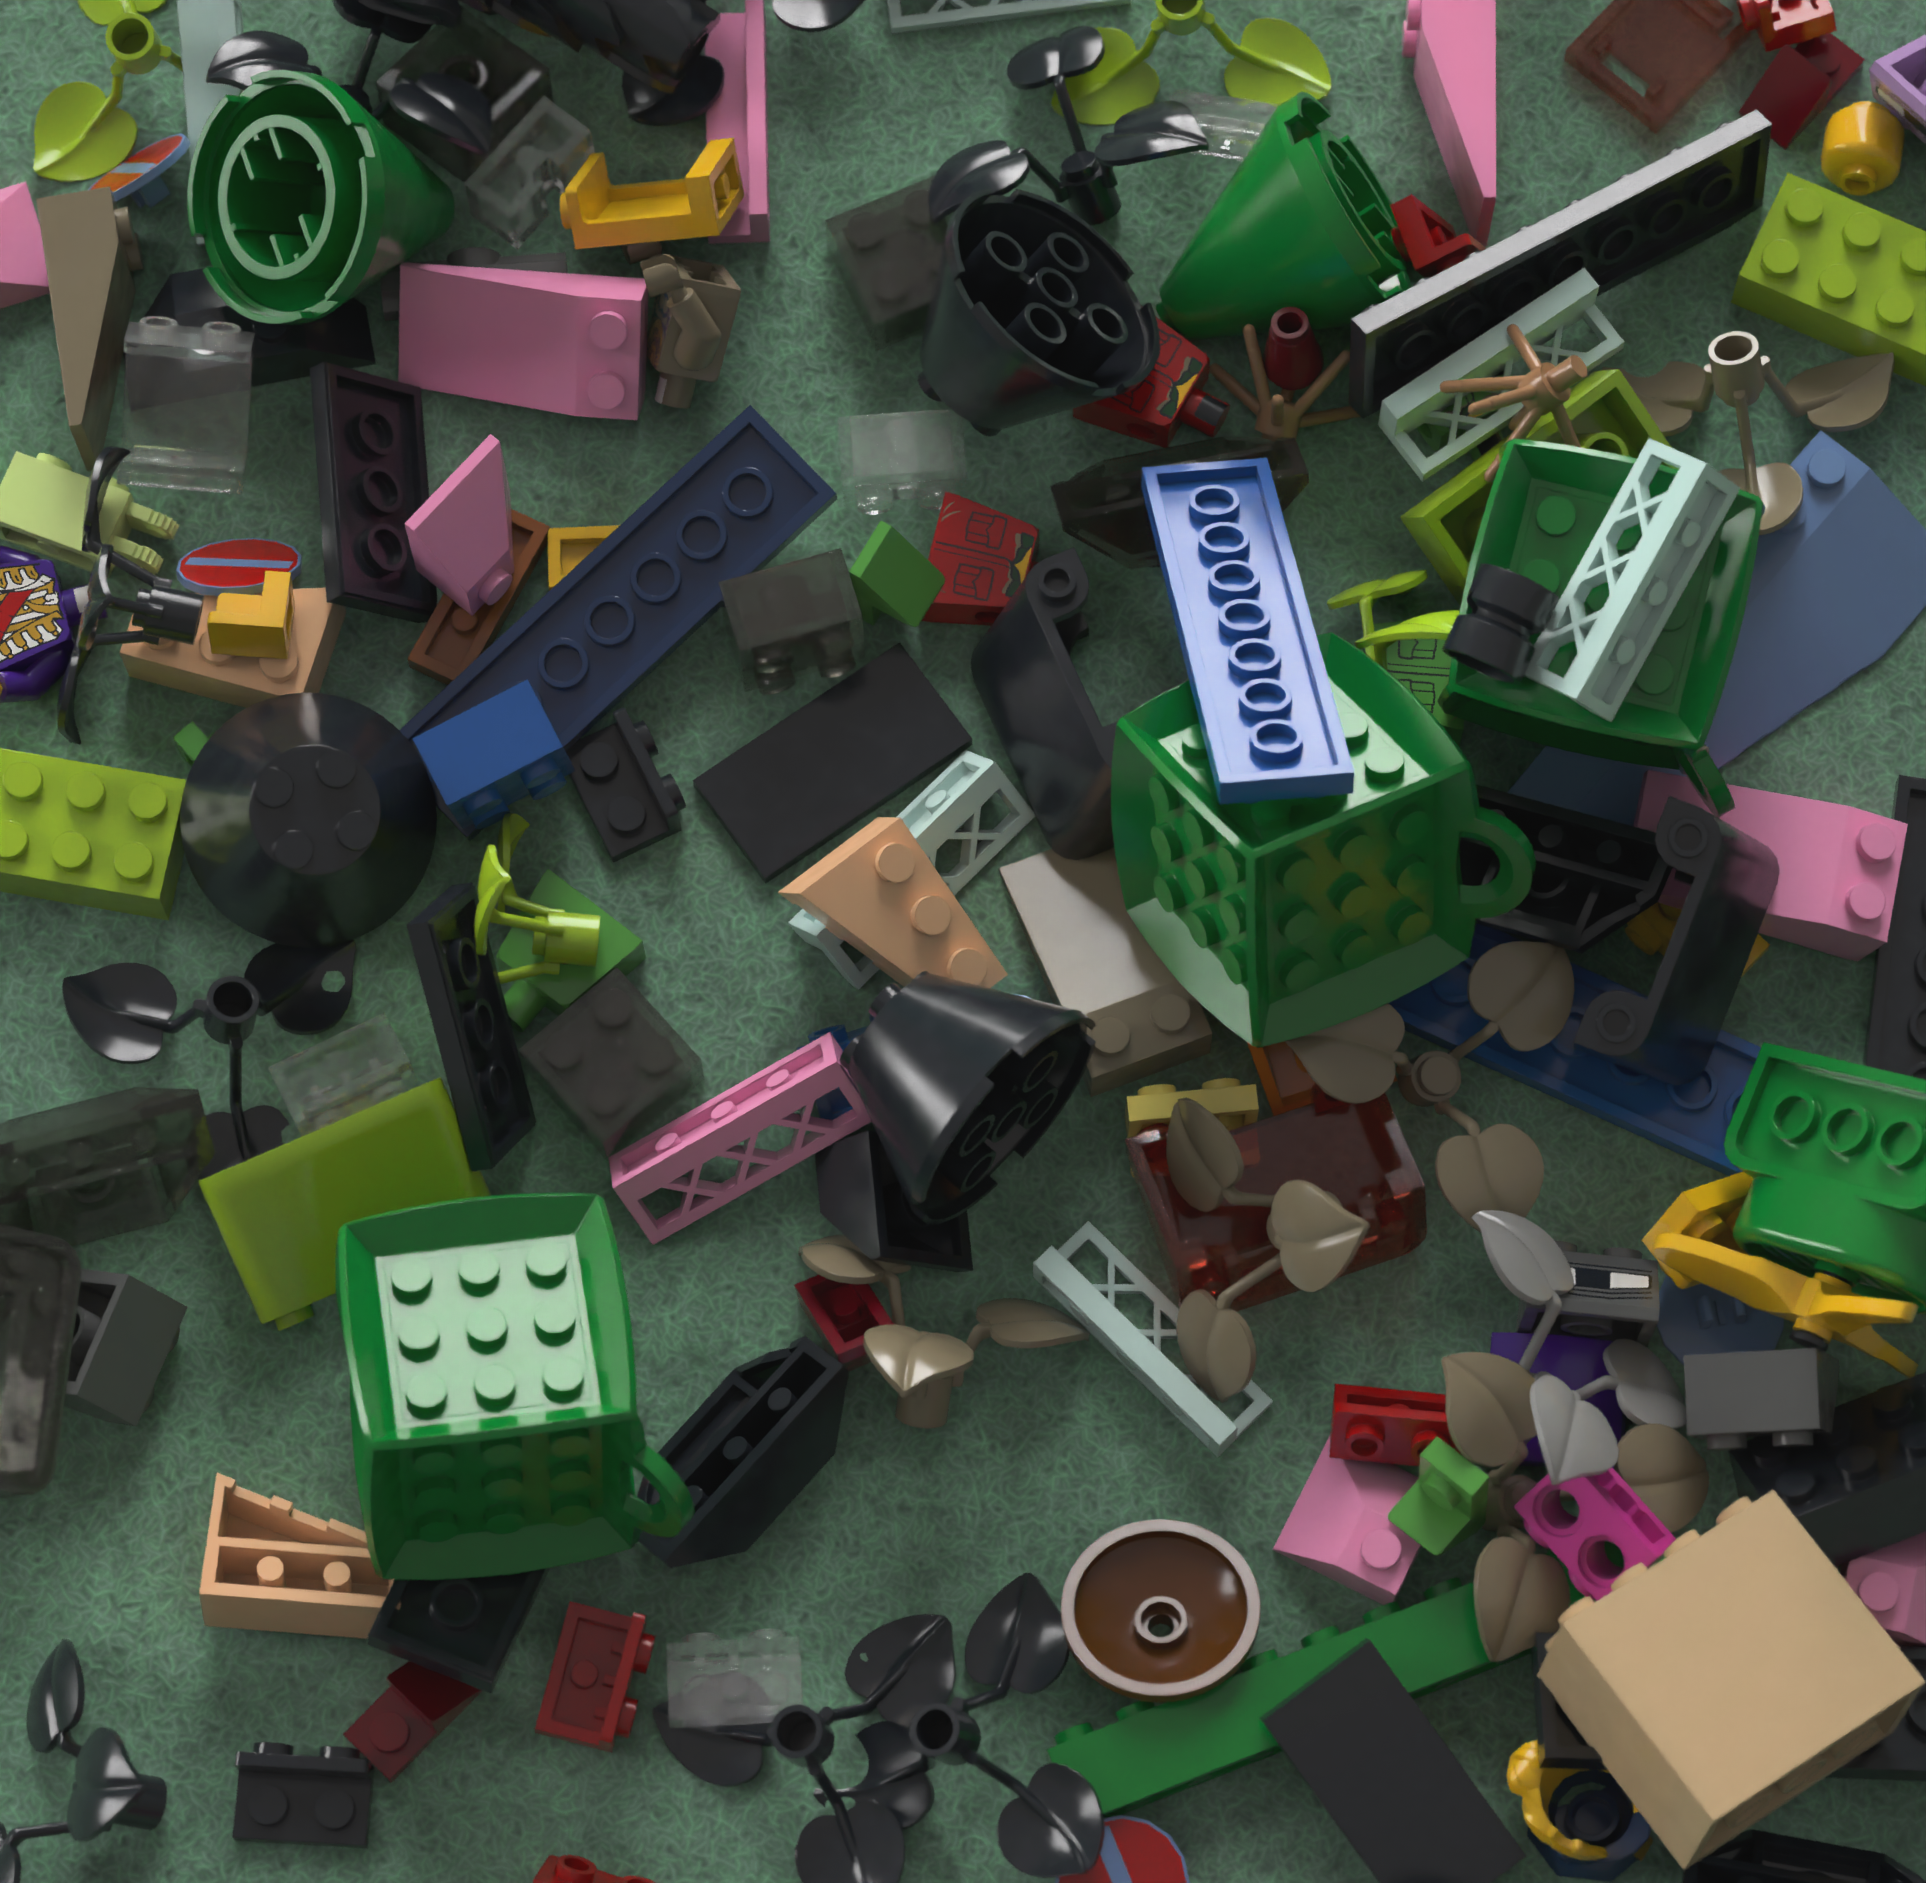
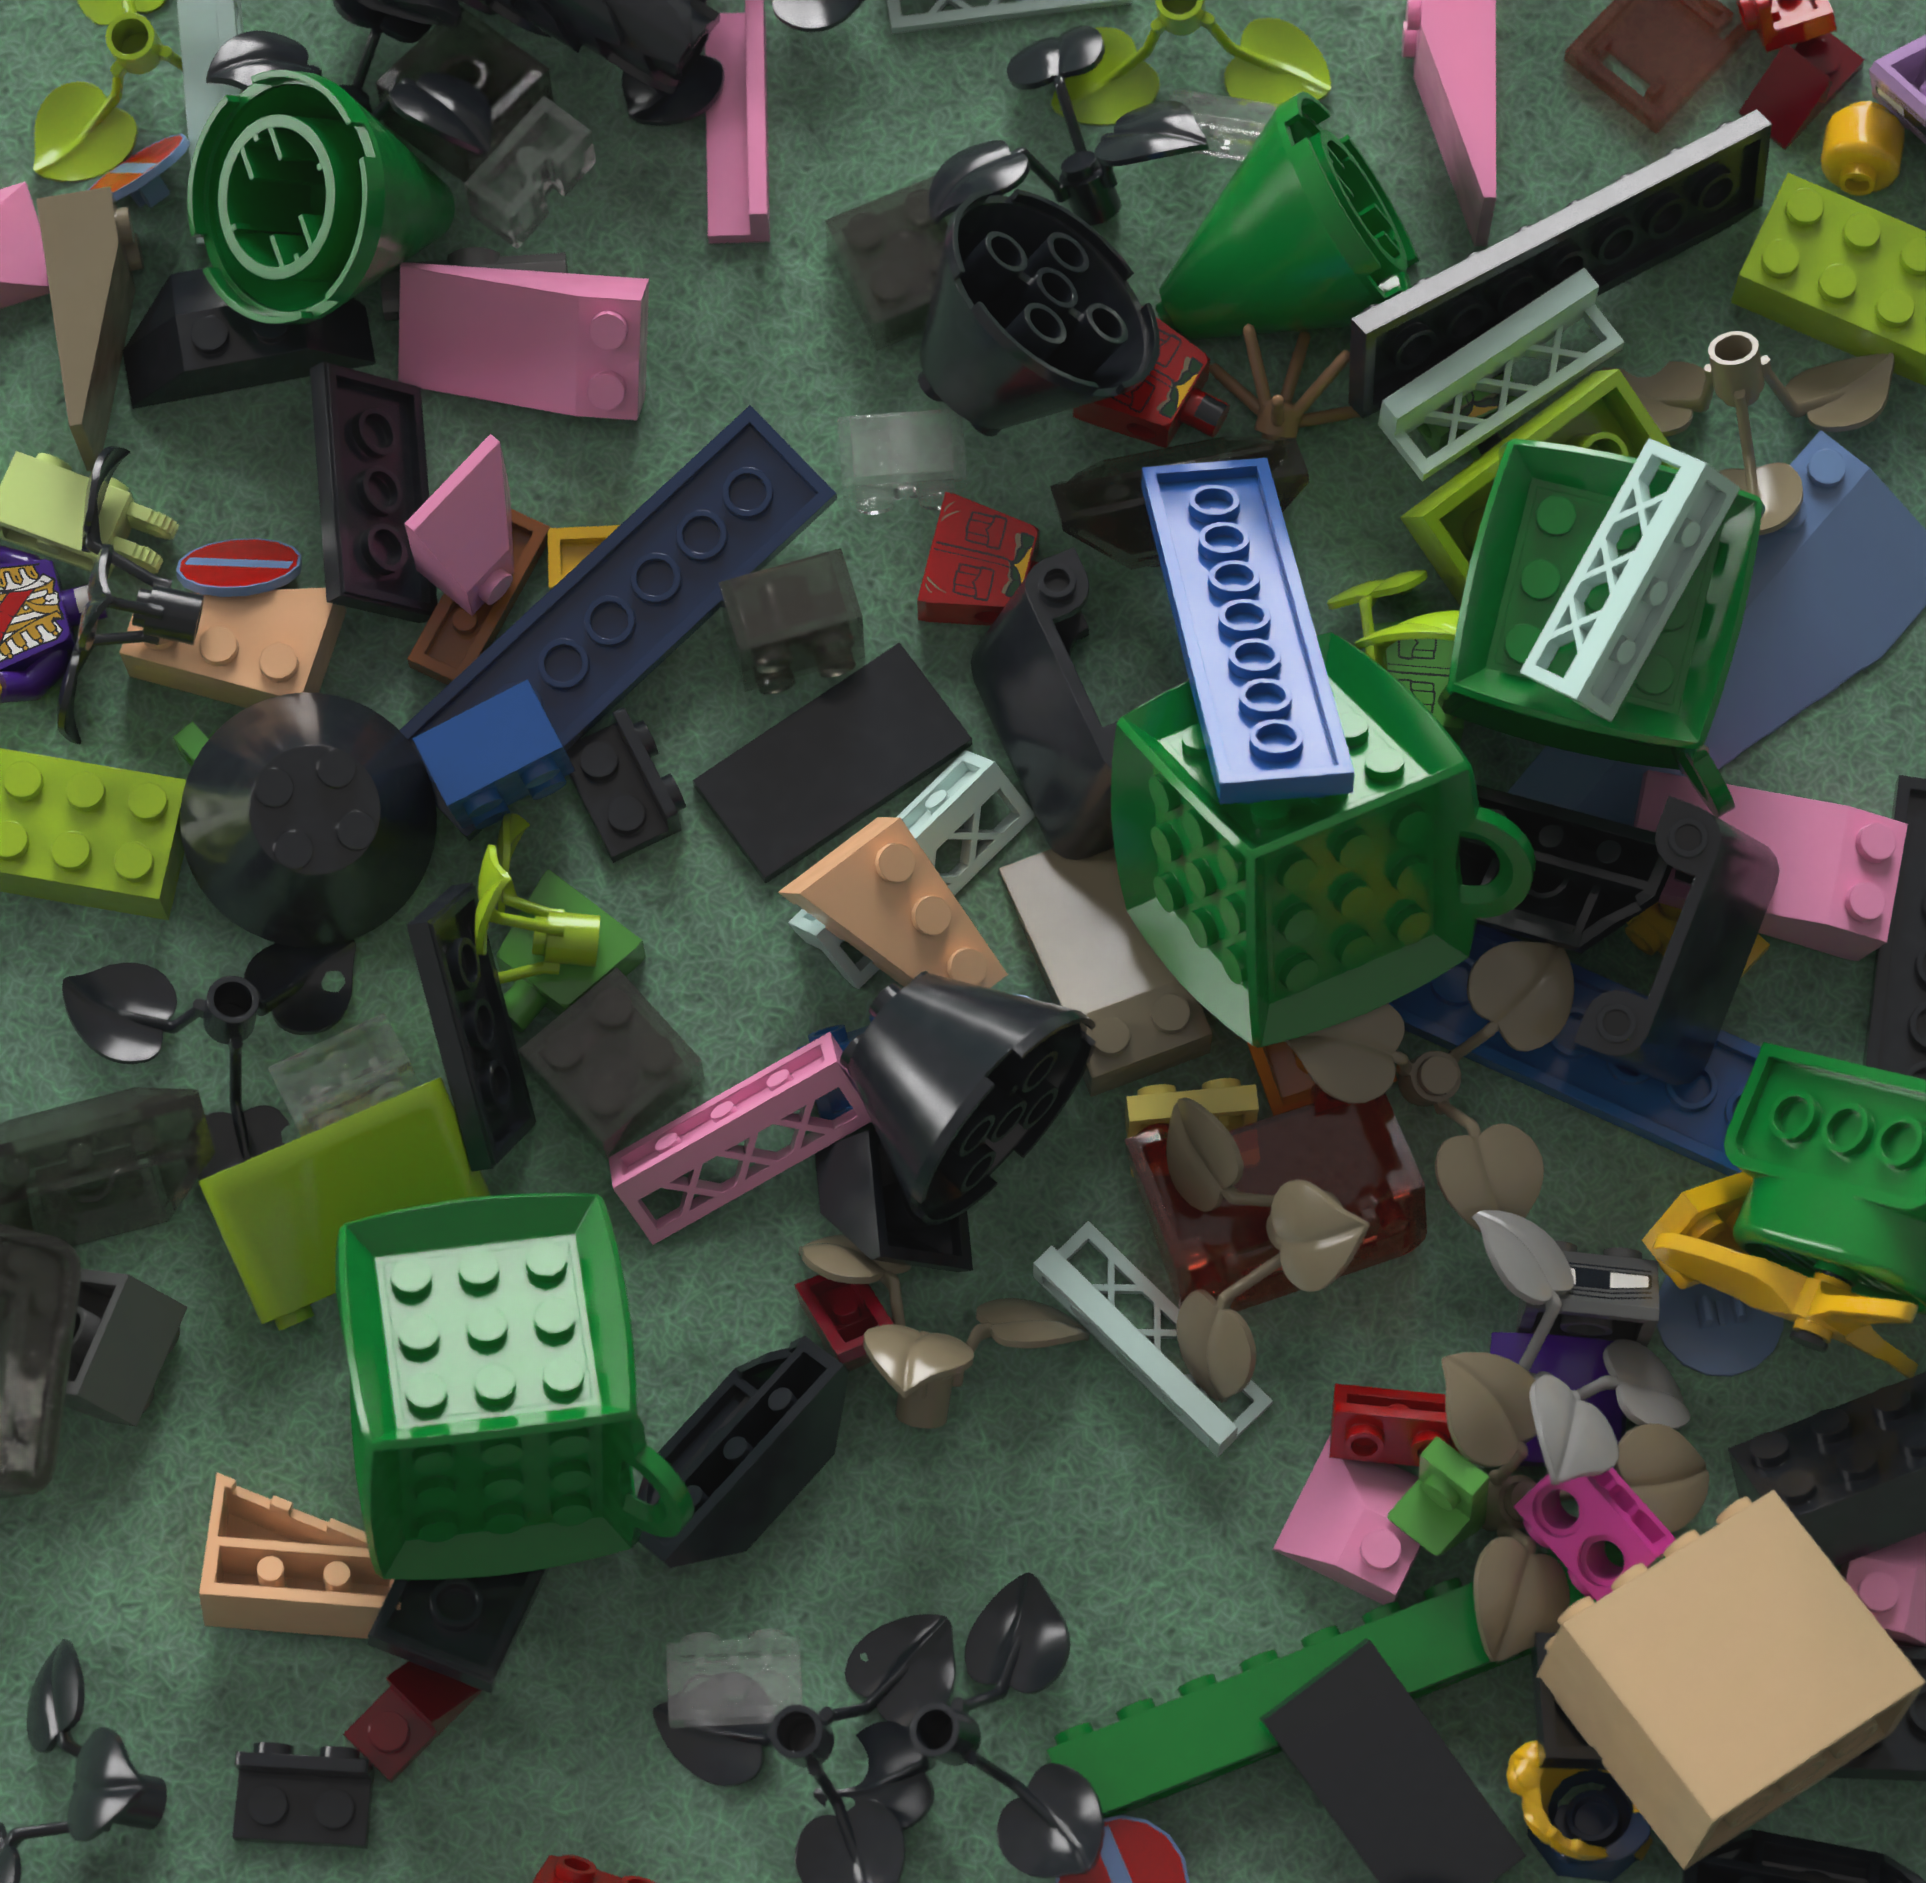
(186, 405): clear panel -> none
(254, 622): yellow panel -> none
(593, 1676): red bracket -> none
(654, 210): yellow panel -> none
(688, 319): dark tan torso -> none
(894, 578): bright green slope -> none
(1154, 1577): reddish brown dish -> none
(1292, 351): dark red cone -> none
(1428, 238): red bracket -> none
(1502, 619): black wheel -> none
(1539, 391): medium nougat plant -> none
(1760, 1396): dark grey slope -> none

